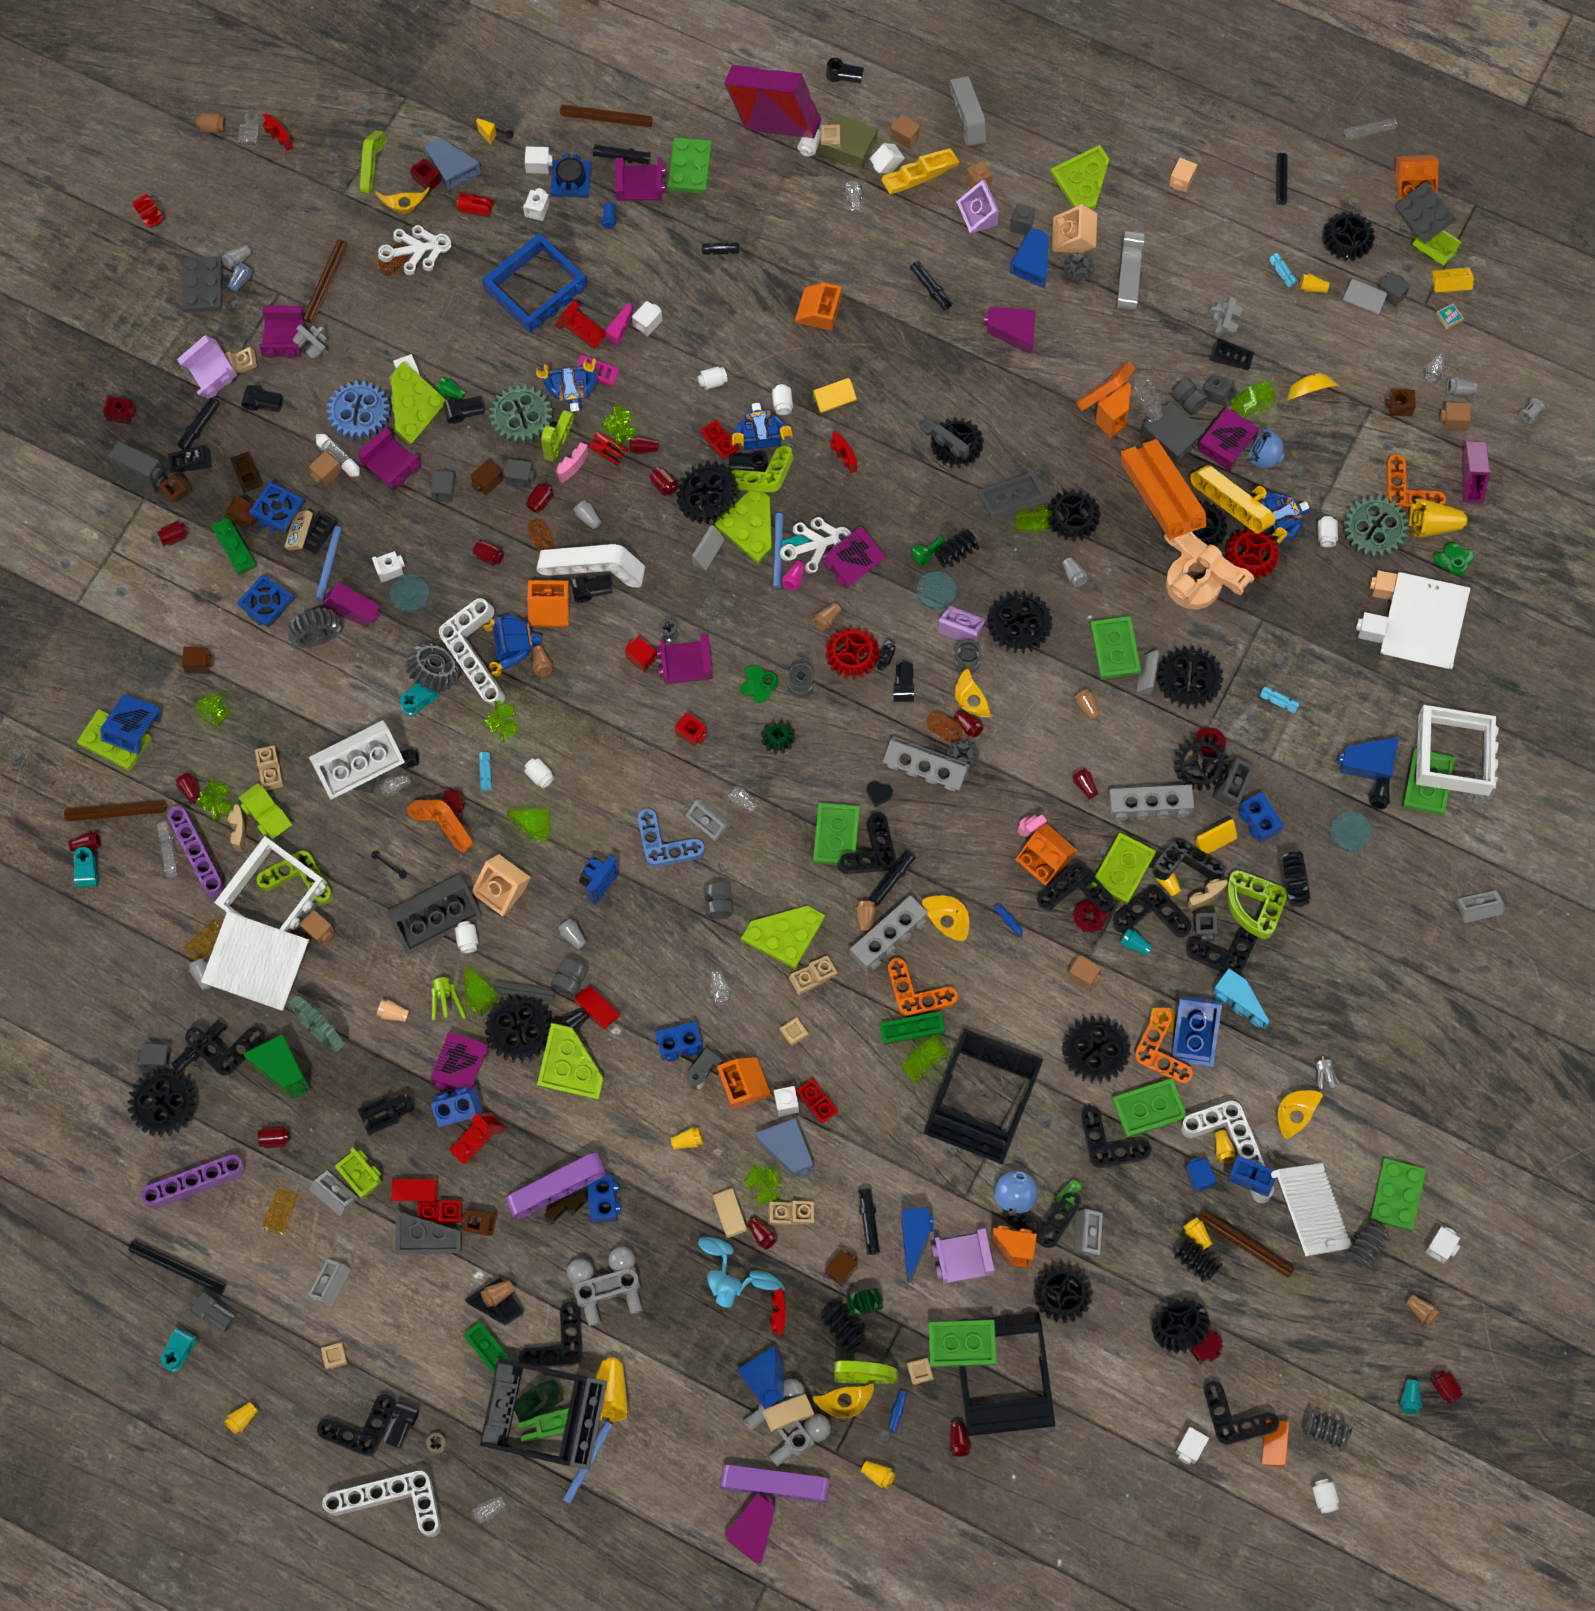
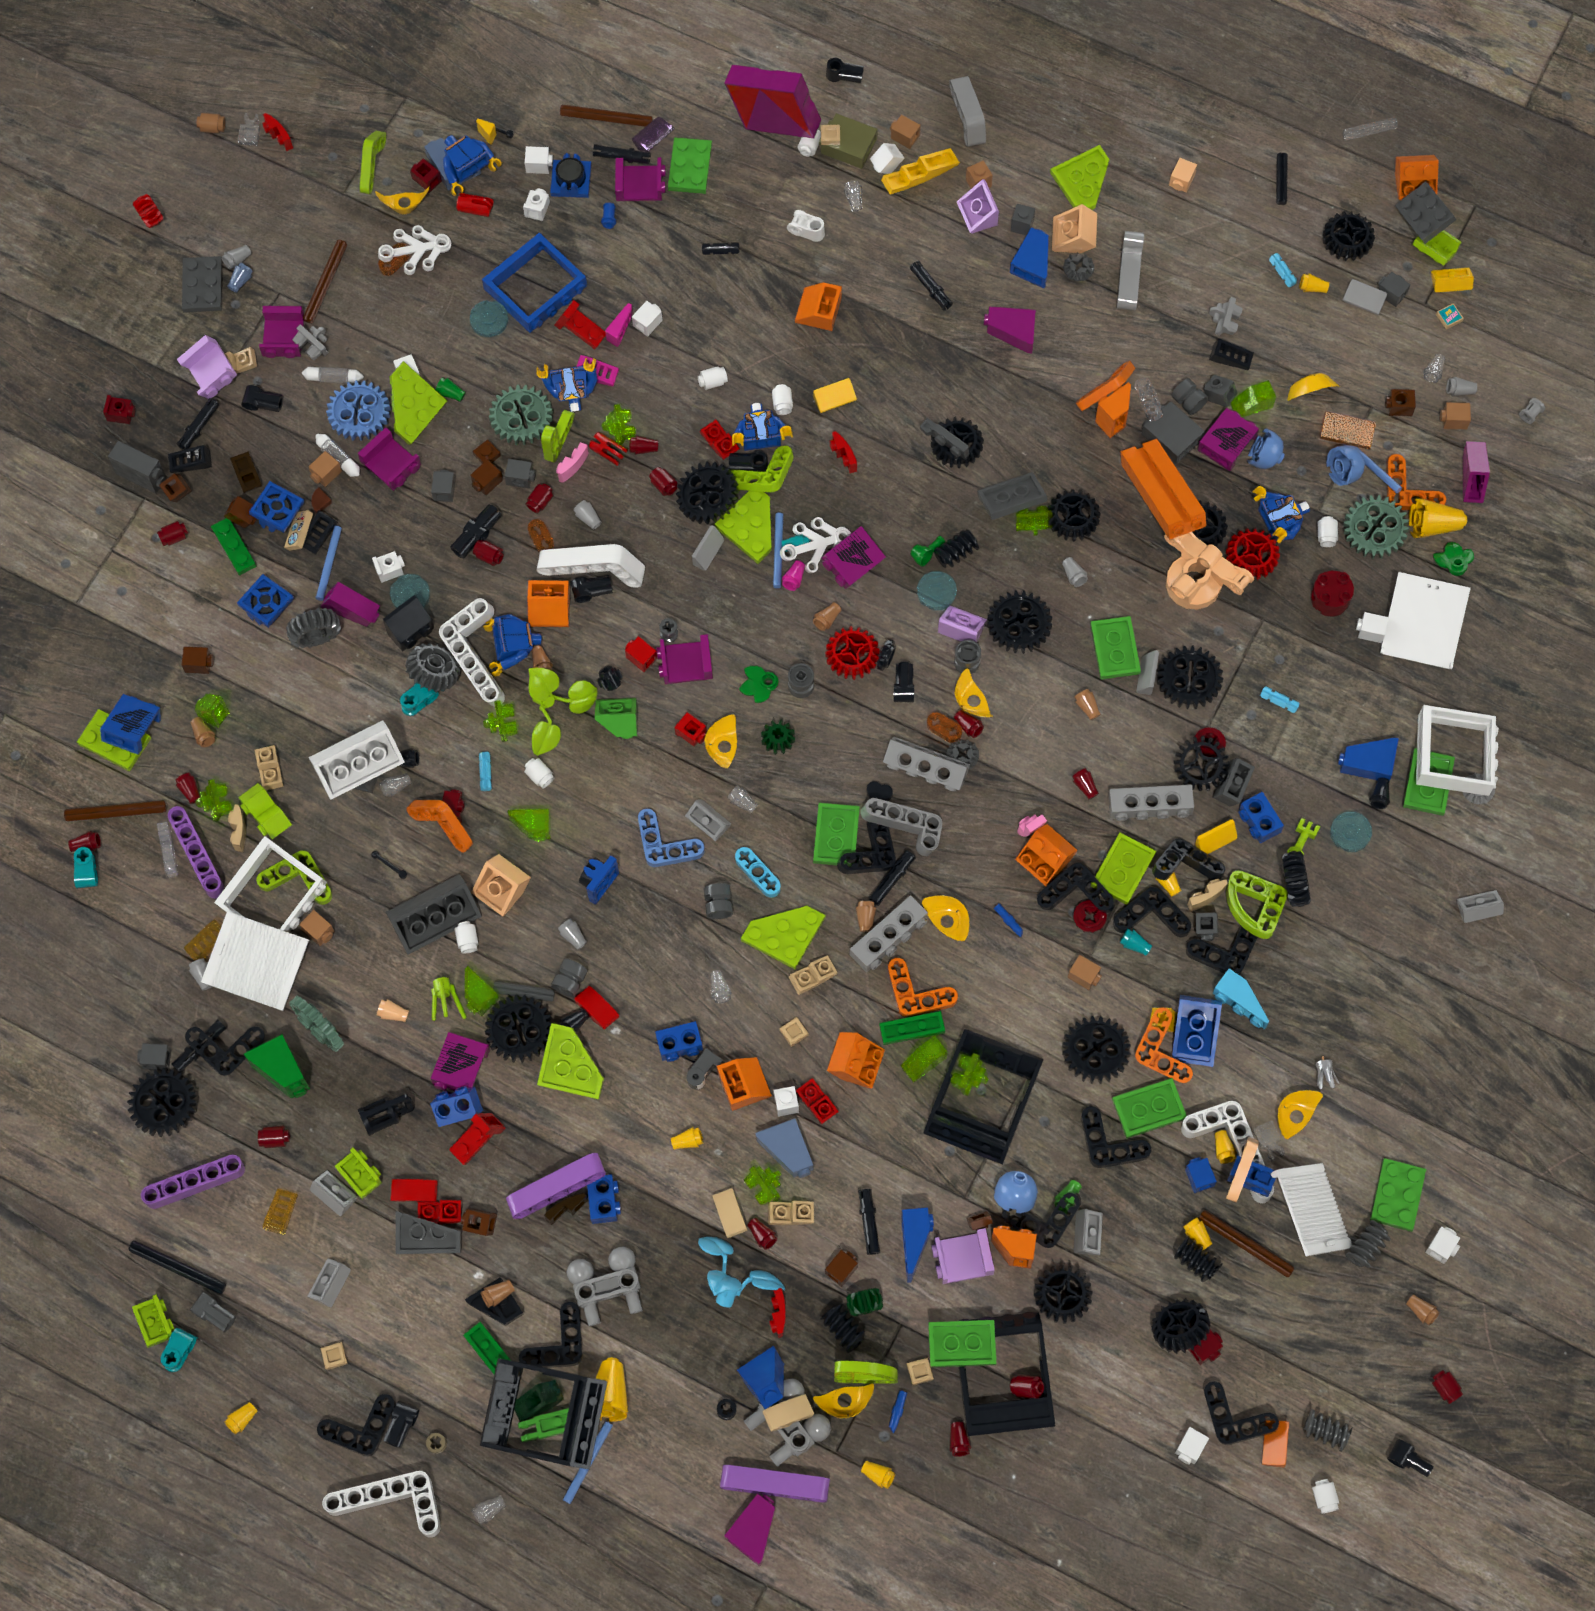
(152, 1321): none -> lime bracket
(203, 734): none -> medium nougat cone
(320, 500): none -> copper tile
(332, 375): none -> piece
(408, 623): none -> black slope
(459, 409): black piece -> none
(465, 158): none -> blue torso
(476, 530): none -> black piece
(486, 451): none -> reddish brown plate
(488, 318): none -> clear light blue tile
(541, 685): none -> lime plant
(609, 678): none -> black gear
(618, 716): none -> bright green slope
(652, 134): none -> clear purple slope
(720, 1410): none -> black bush
(722, 731): none -> yellow piece
(757, 864): none -> medium azure beam
(803, 226): none -> white piece
(856, 1059): none -> orange slope
(901, 822): none -> light grey beam
(973, 1075): none -> clear neon green hips
(980, 1221): none -> reddish brown plate
(1027, 1386): none -> dark red brick
(1232, 499): yellow beam -> none
(1243, 1168): none -> light nougat beam
(1305, 833): none -> lime hinge
(1332, 593): none -> dark red brick
(1346, 465): none -> medium blue cylinder
(1348, 430): none -> clear orange piece
(1379, 472): none -> medium blue bar
(1383, 585): light nougat brick -> none
(1404, 1456): none -> black pin
(1411, 1398): teal cone -> none

